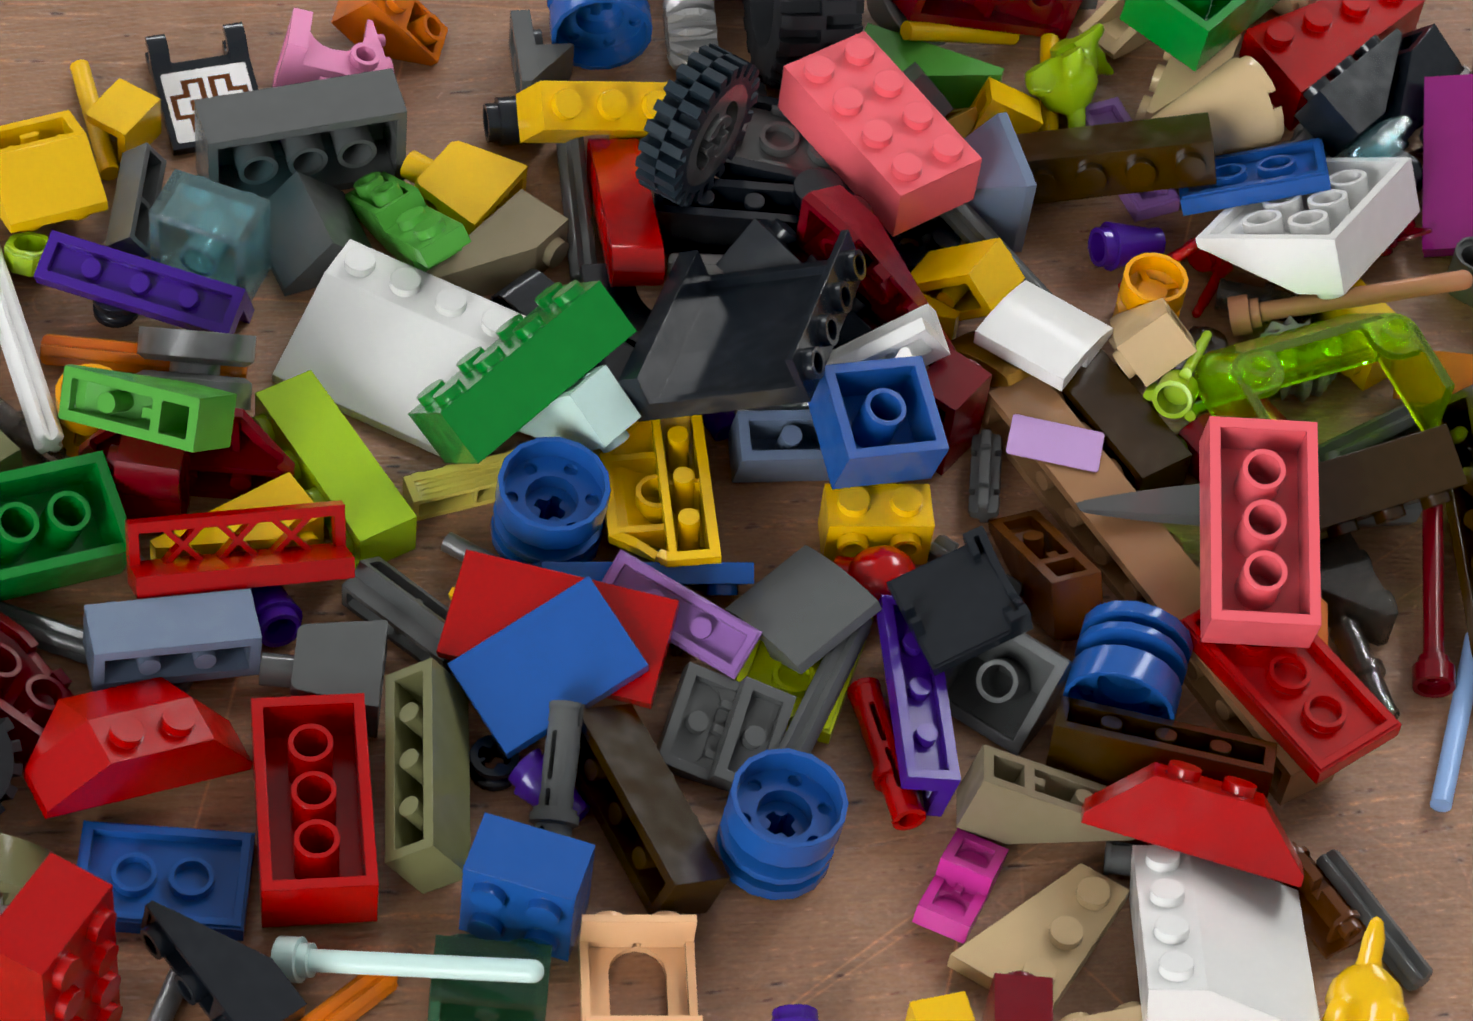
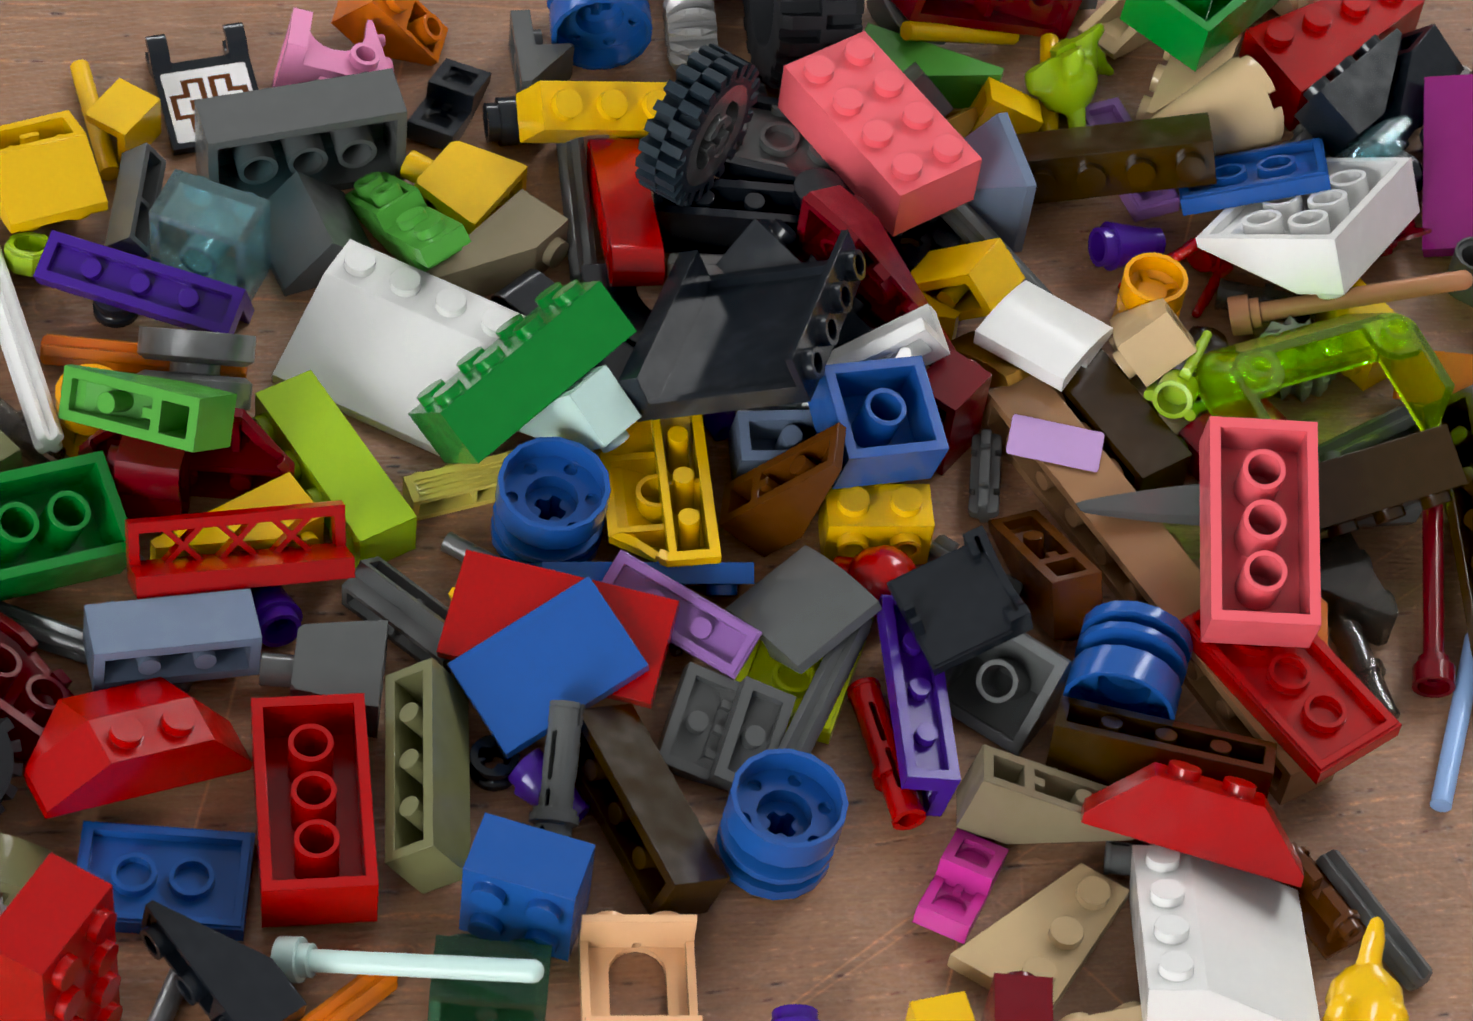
(449, 104): none -> black slope
(780, 497): none -> reddish brown slope

